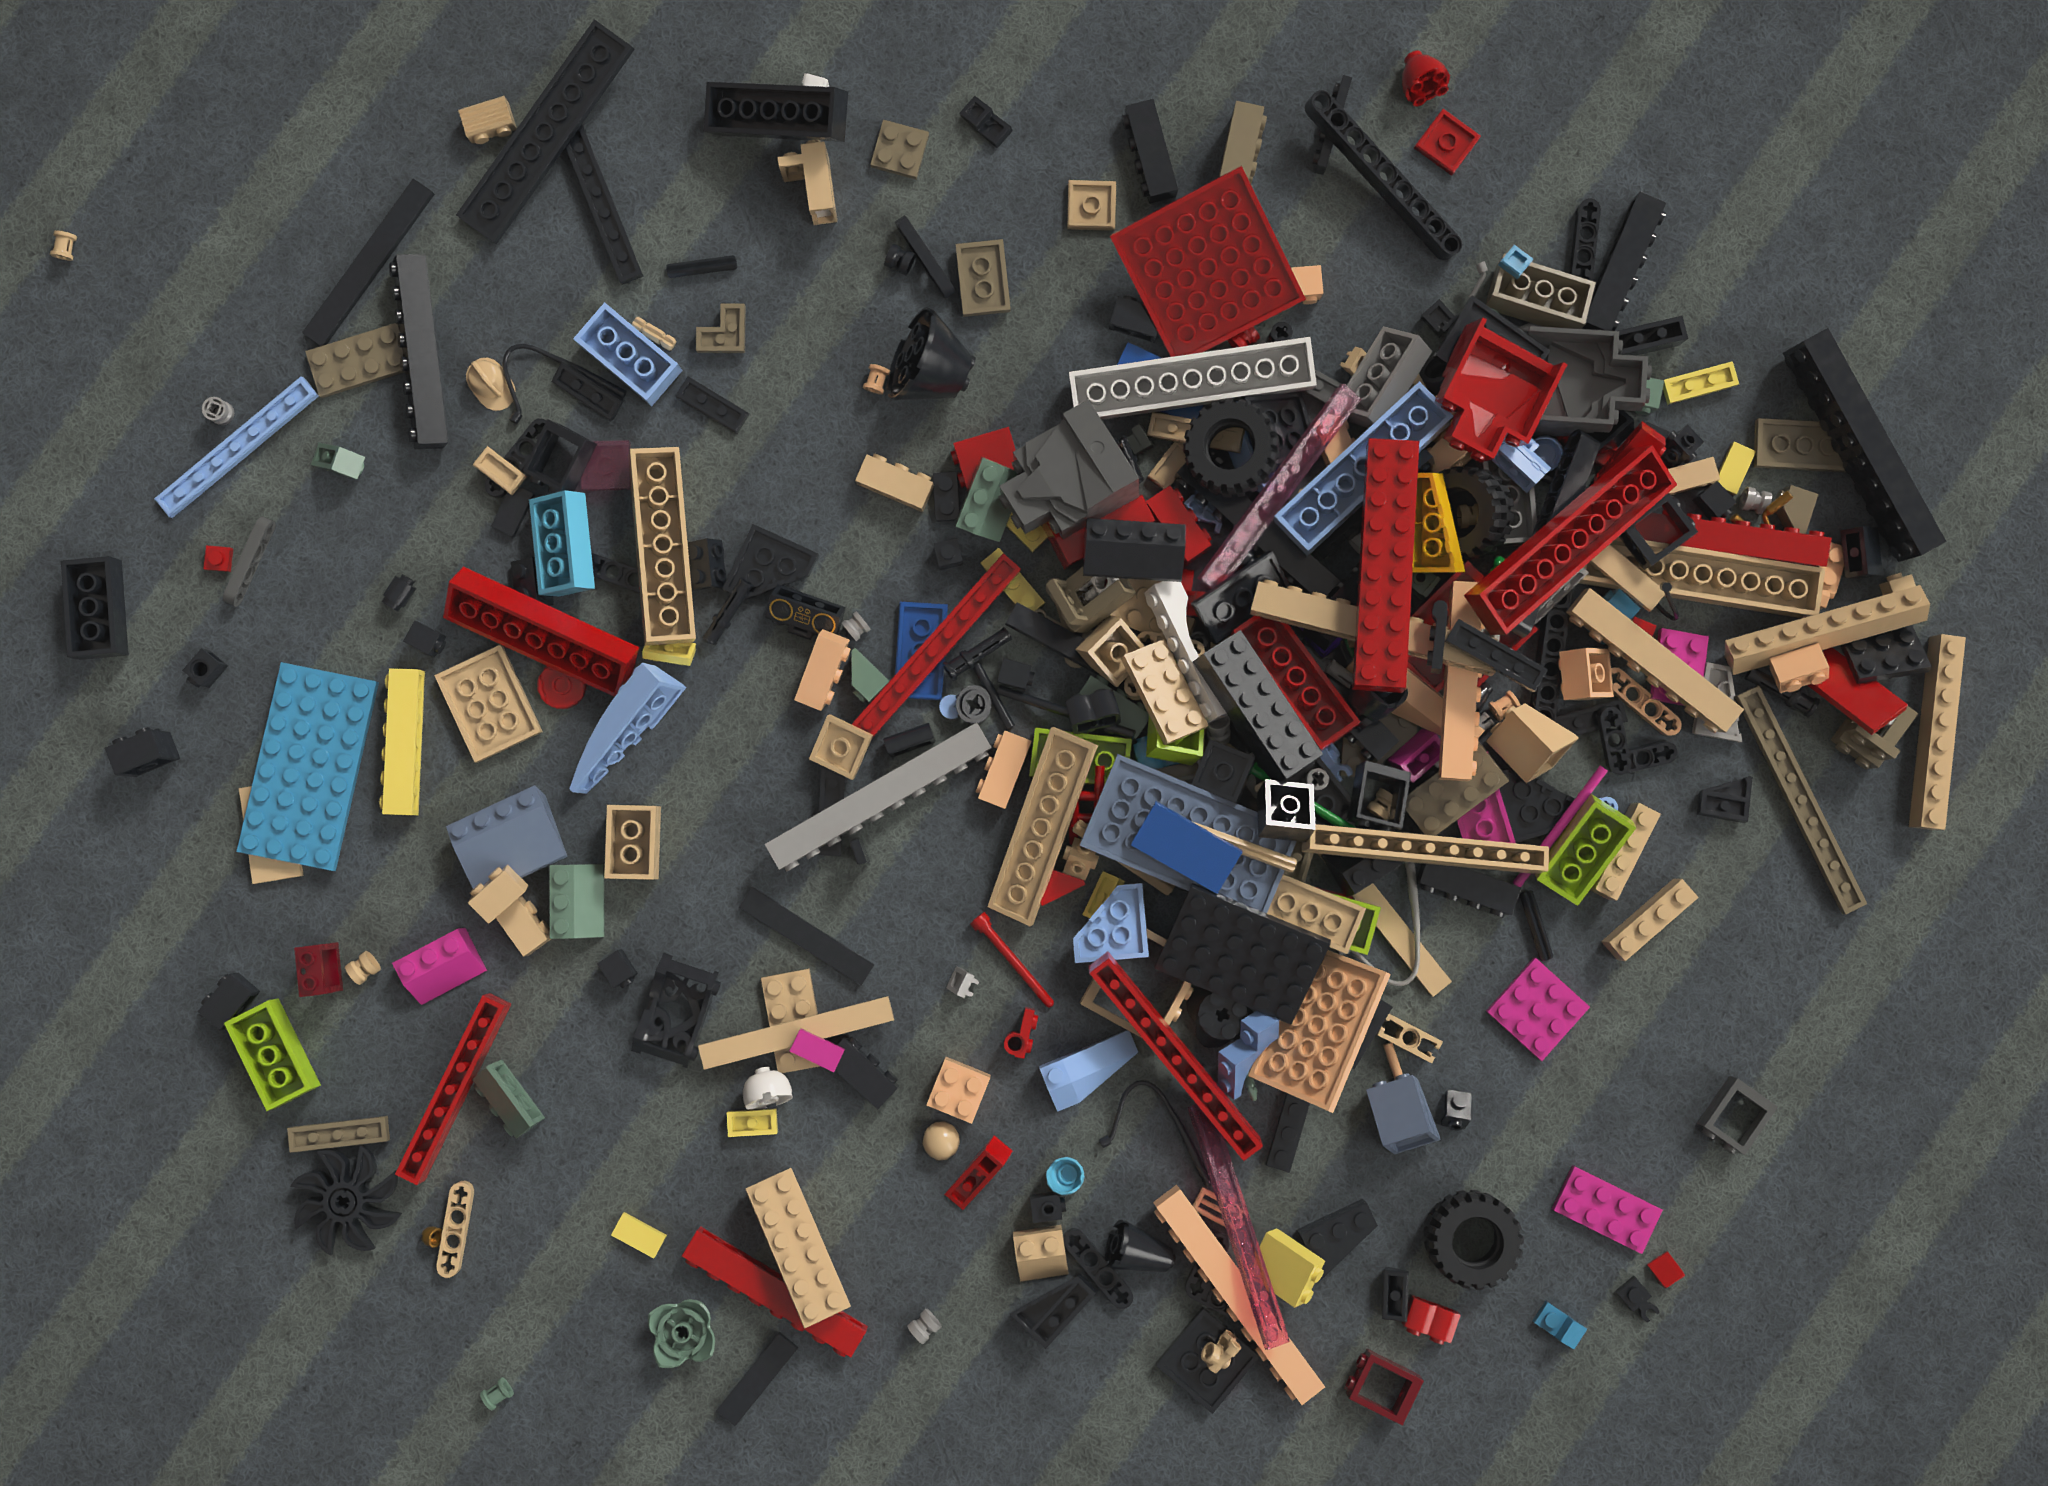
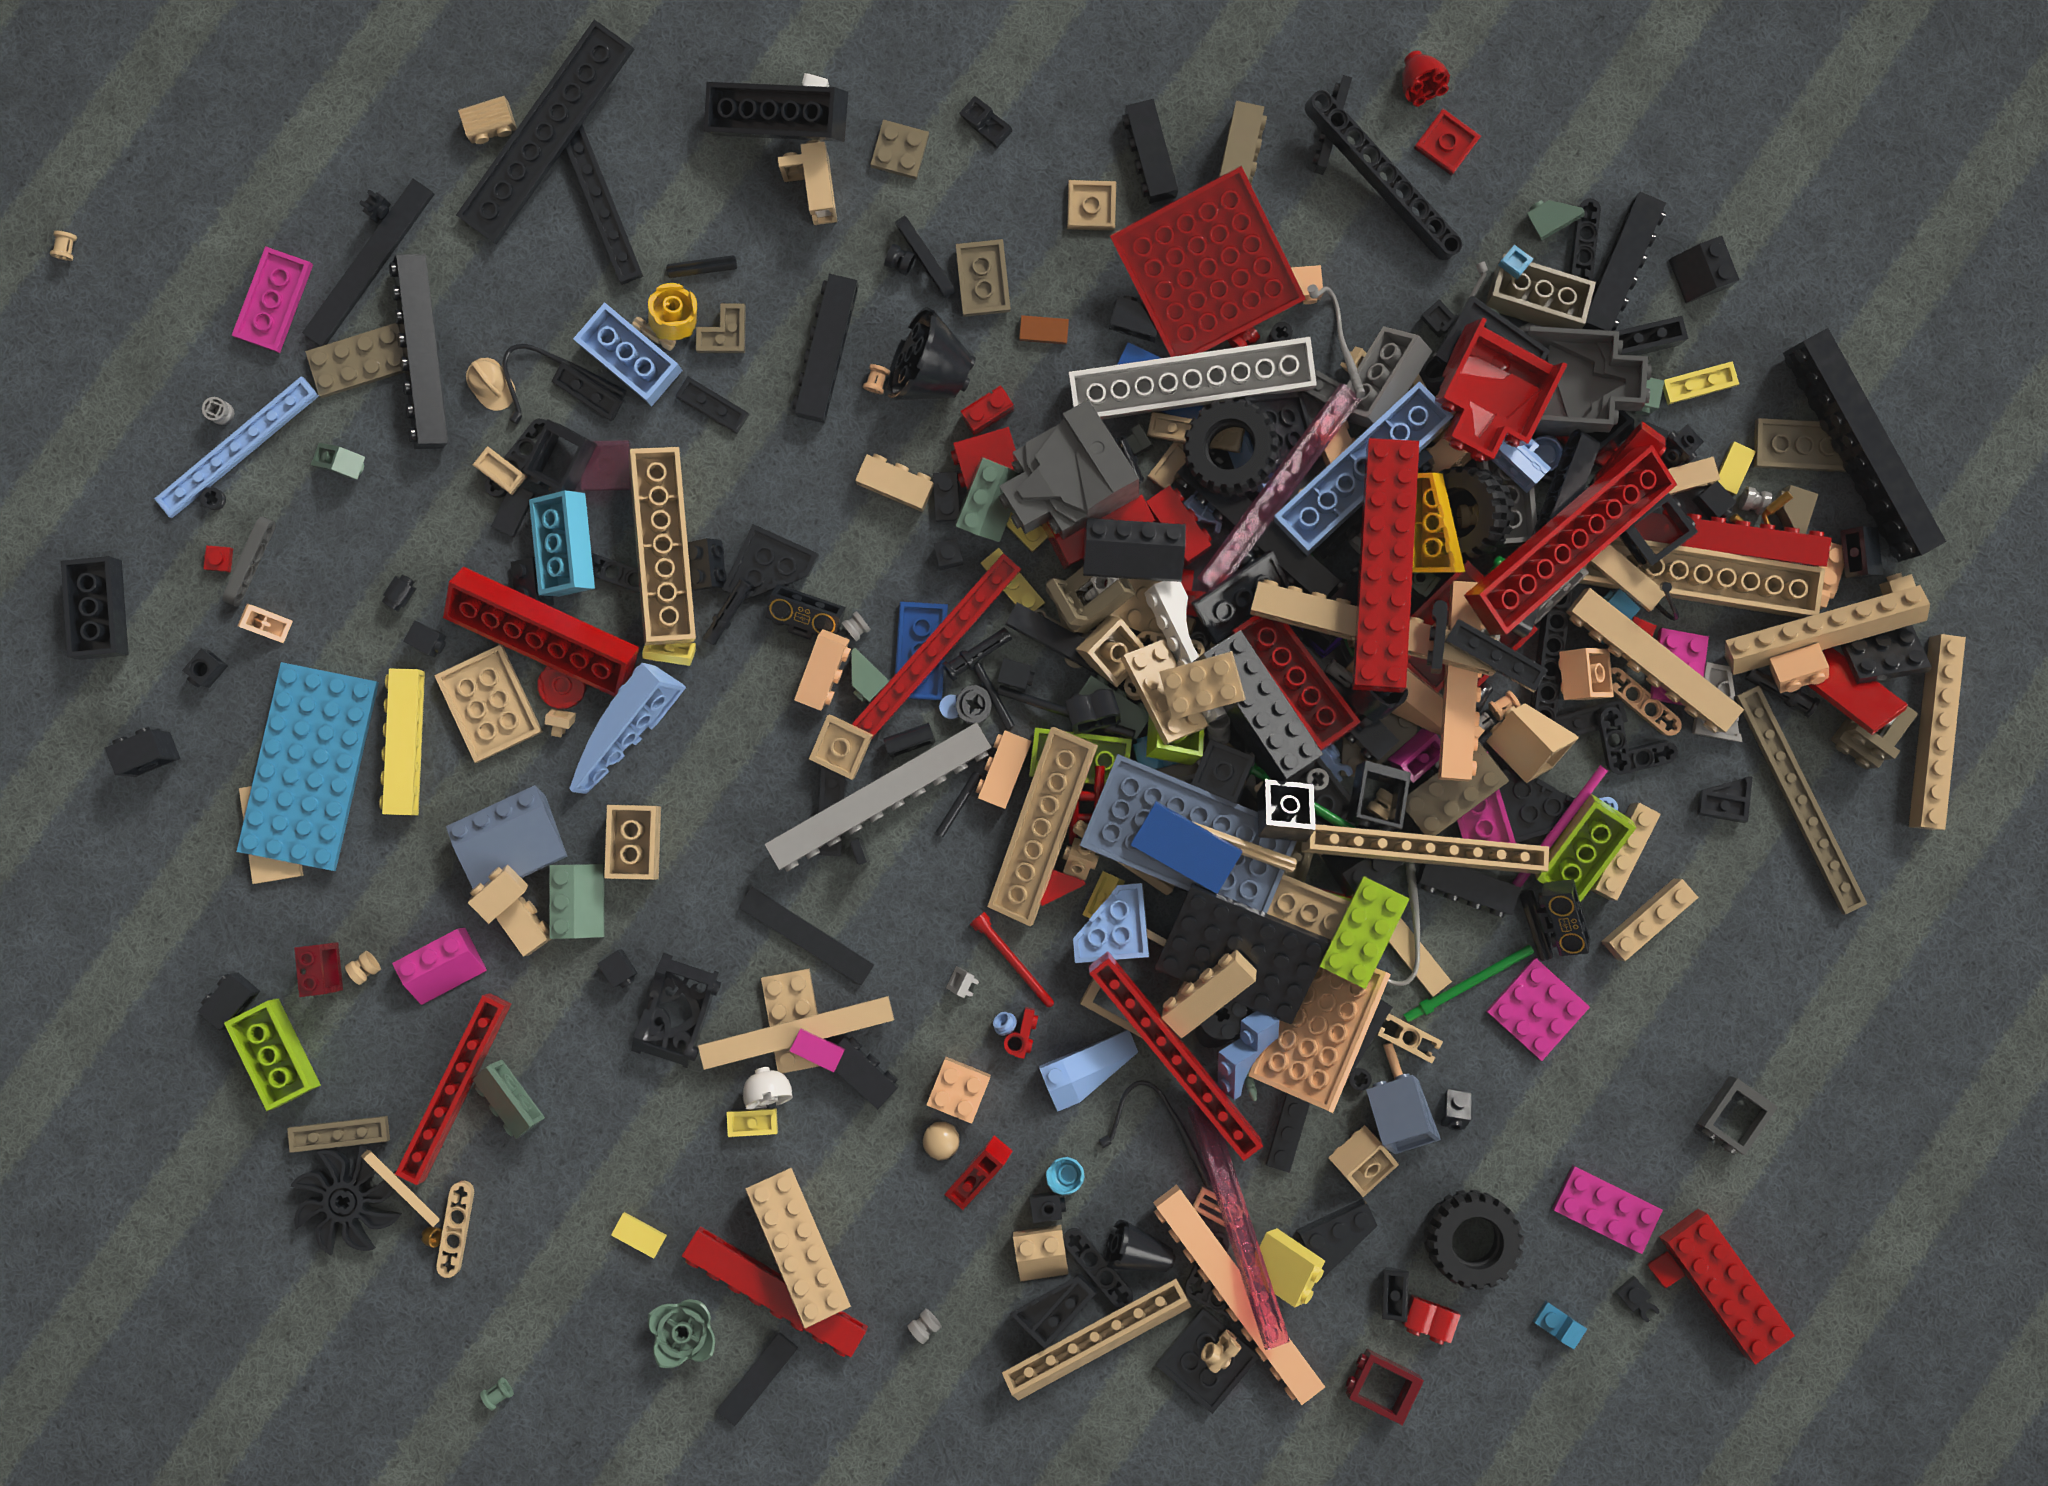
(219, 495): none -> black bush
(265, 623): none -> light nougat slope
(272, 299): none -> dark pink plate
(376, 206): none -> black plate
(400, 1187): none -> tan tile
(560, 721): none -> tan tile
(672, 312): none -> yellow brick
(826, 349): none -> black brick
(958, 804): none -> black bar
(987, 410): none -> red brick
(1004, 1023): none -> light blue plate
(1044, 329): none -> dark orange tile
(1096, 1339): none -> tan brick
(1202, 685): none -> tan plate
(1208, 993): none -> tan brick
(1351, 367): none -> light grey piece
(1362, 1086): none -> black bush
(1363, 1160): none -> tan slope
(1364, 932): none -> lime brick
(1427, 1006): none -> green bar
(1552, 217): none -> sand green slope
(1568, 923): none -> black piece
(1704, 269): none -> black slope
(1726, 1286): none -> red brick

